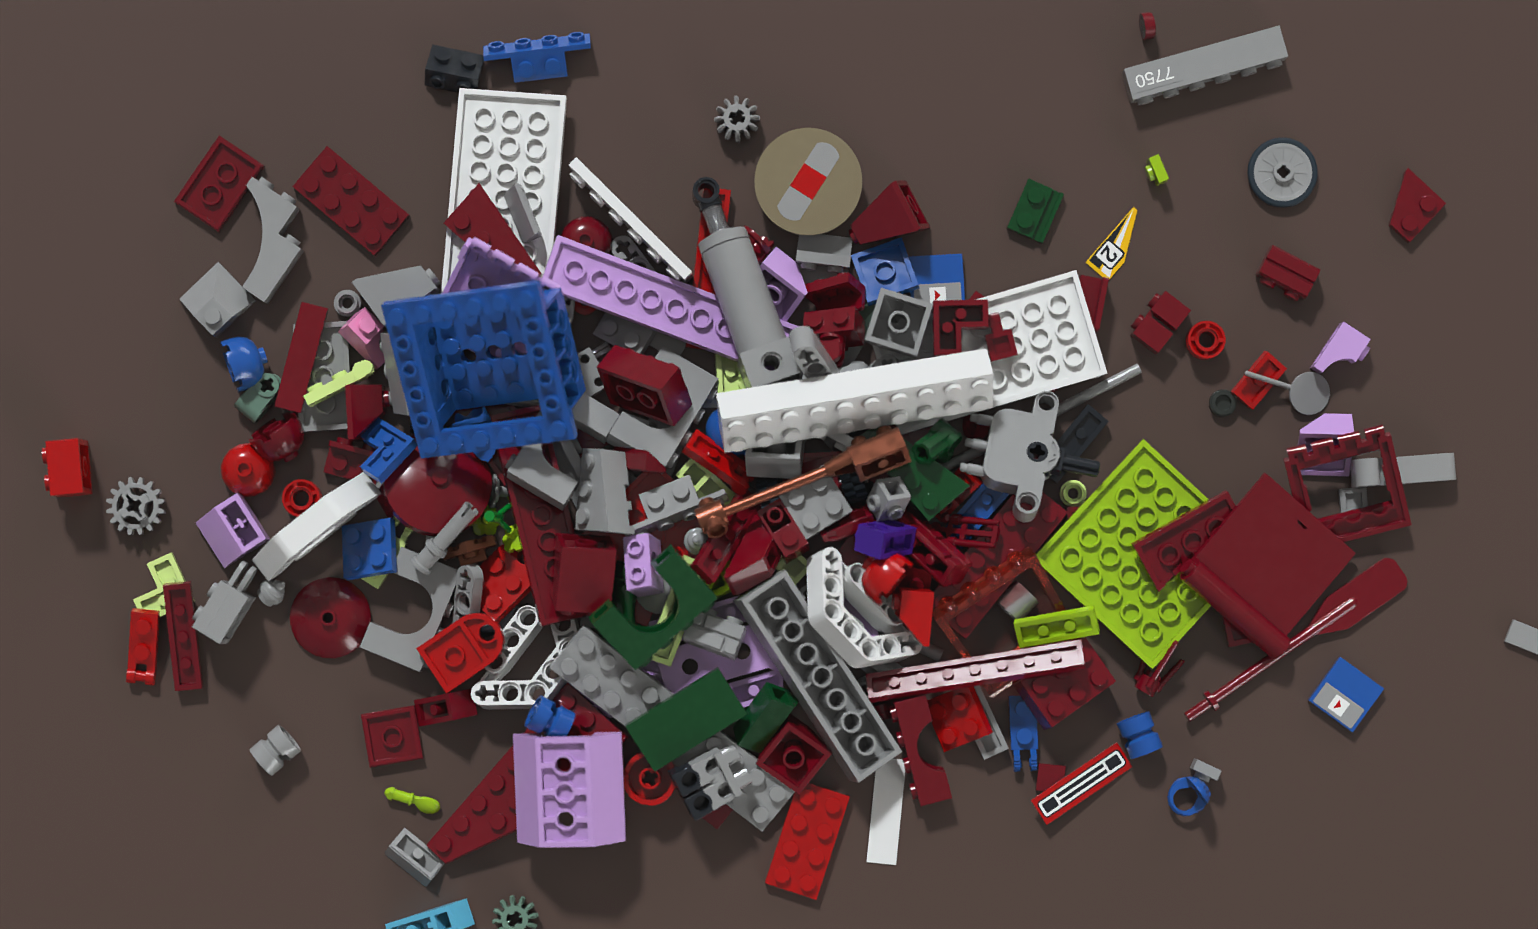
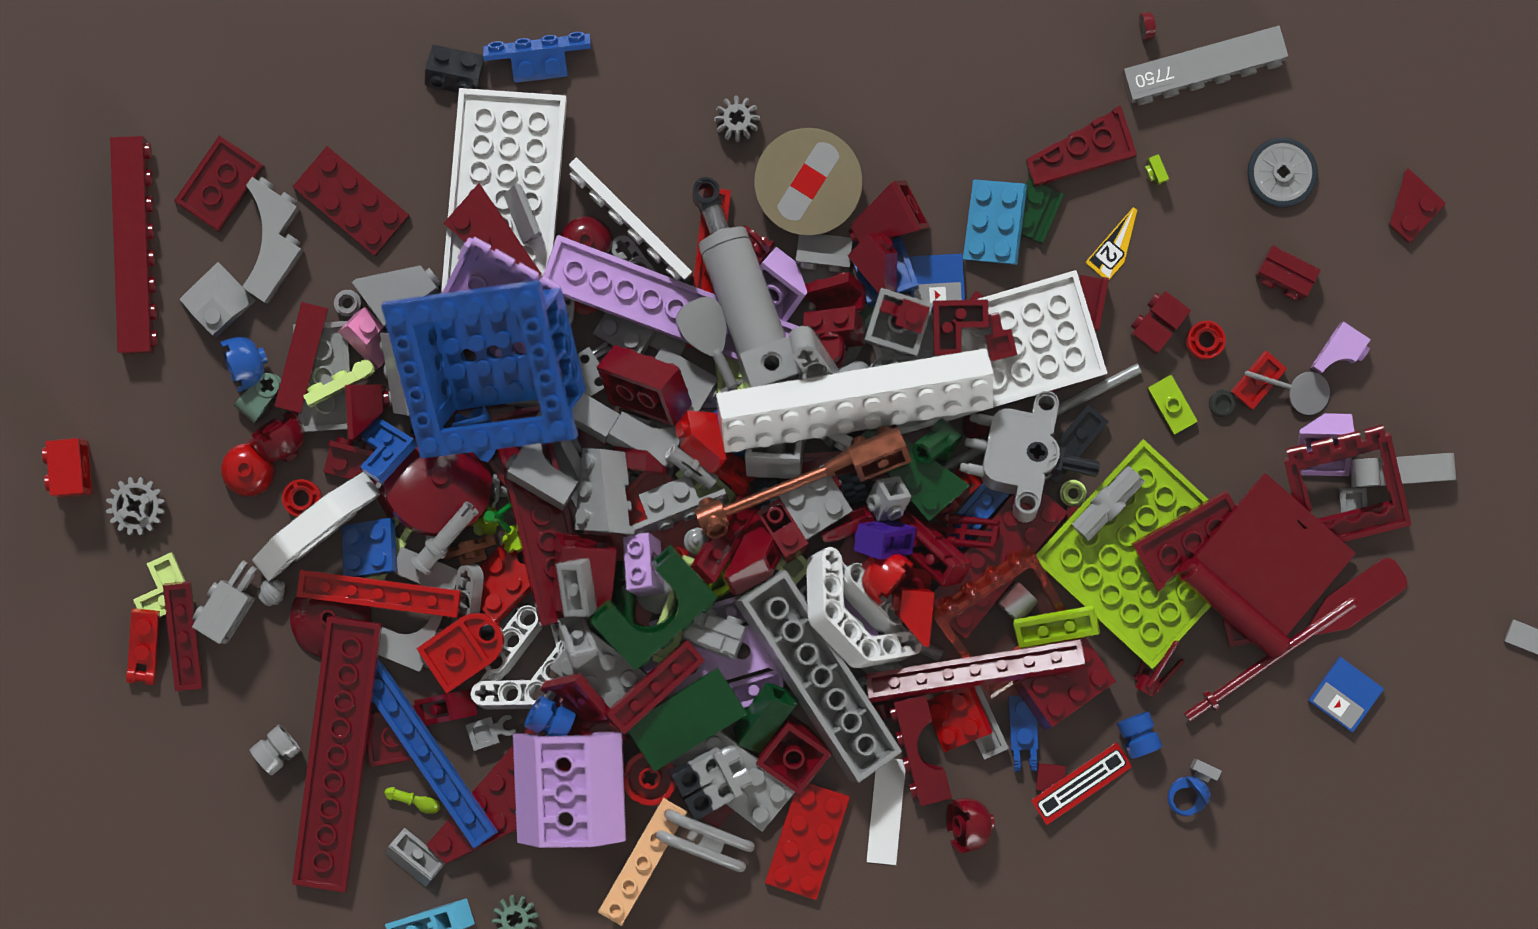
(132, 245): none -> dark red brick
(232, 530): lavender slope -> none
(337, 753): none -> dark red plate
(379, 593): none -> red plate
(430, 759): none -> blue plate
(485, 732): none -> light grey plate
(576, 588): none -> light grey slope
(578, 644): none -> light grey slope
(578, 697): none -> dark red wing
(639, 865): none -> light nougat slope
(654, 686): none -> dark red plate
(677, 457): none -> light grey pin
(702, 439): none -> red slope
(704, 328): none -> light grey piece
(708, 841): none -> light grey piece
(876, 261): none -> dark red slope
(909, 314): none -> dark red plate
(970, 824): none -> dark red cylinder
(995, 222): none -> dark azure plate
(1090, 148): none -> dark red wing
(1107, 503): none -> light grey piece
(1172, 404): none -> lime plate

